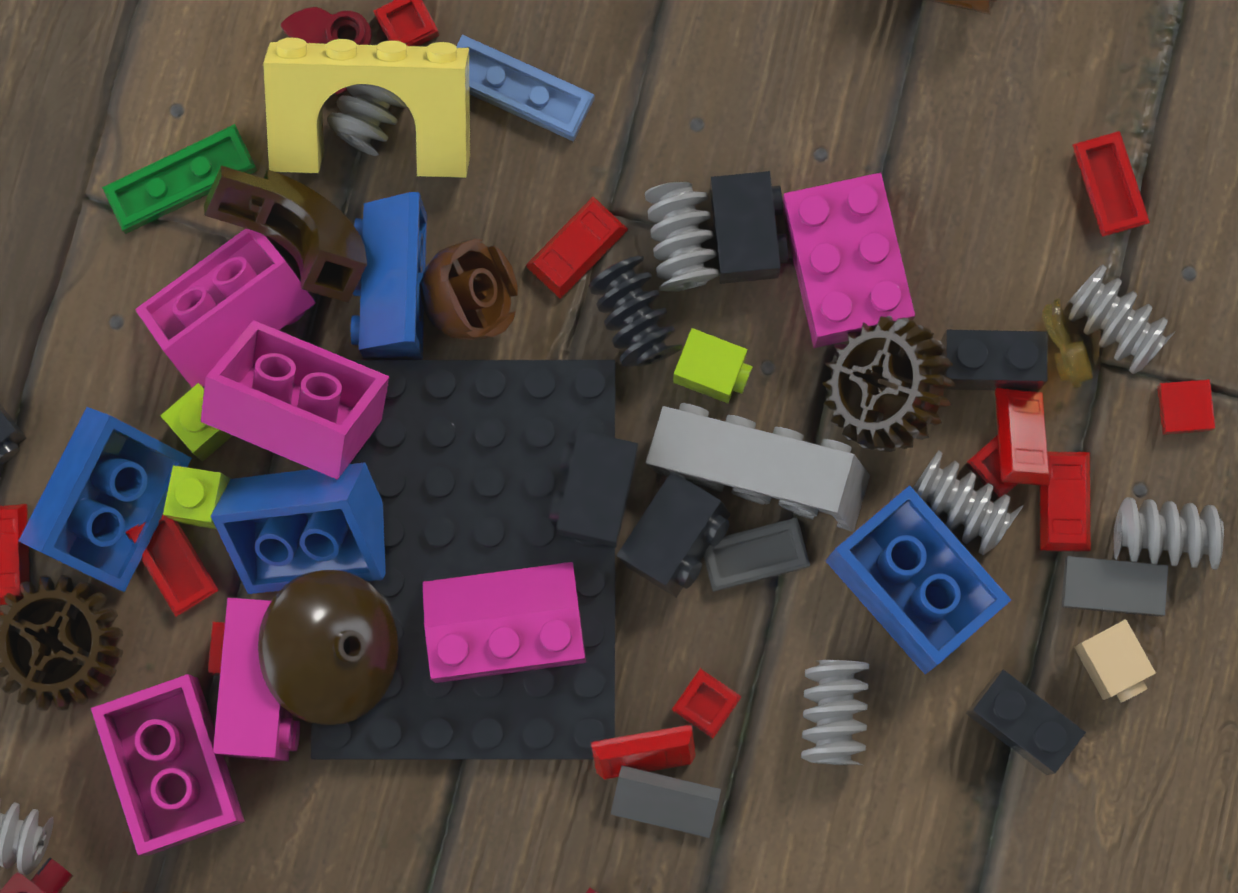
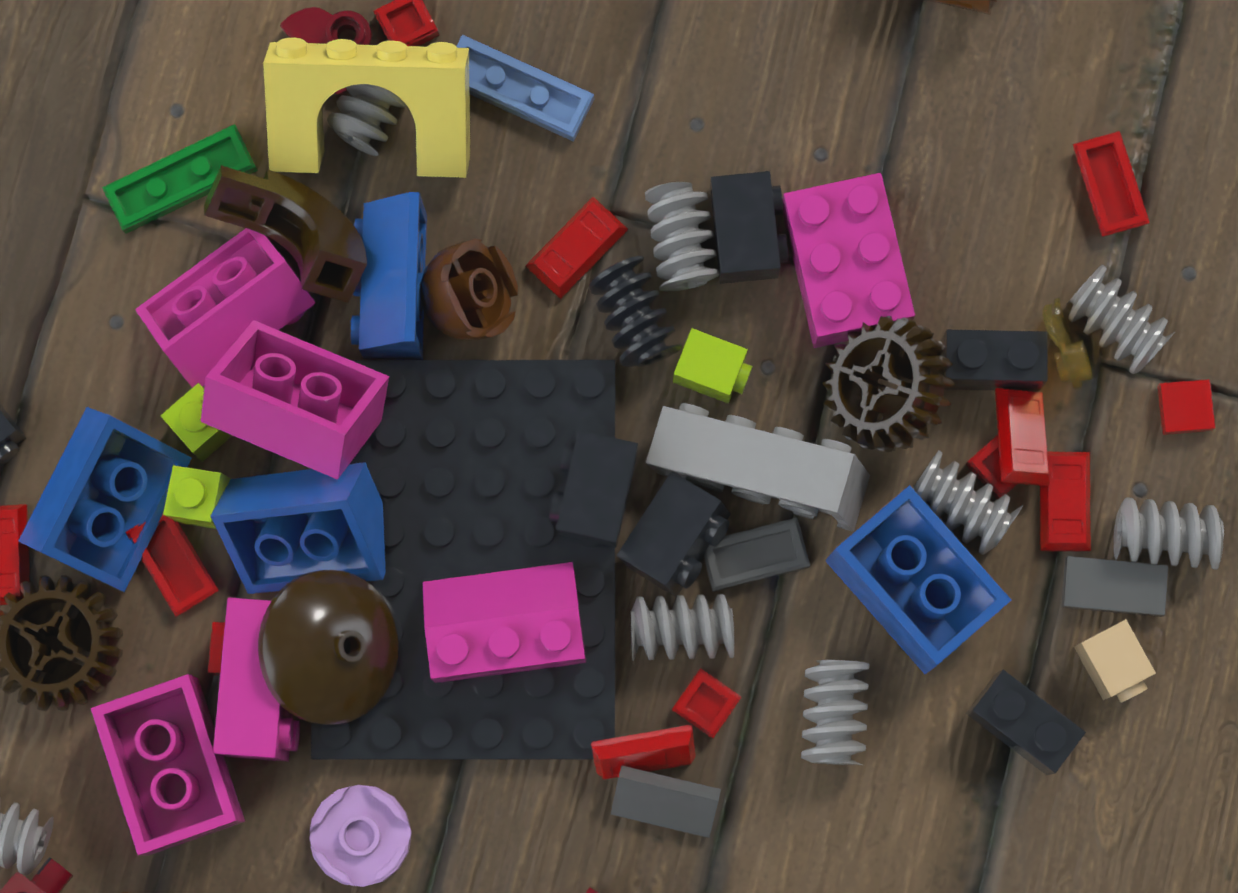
(360, 835): none -> lavender tile
(682, 626): none -> light grey piece

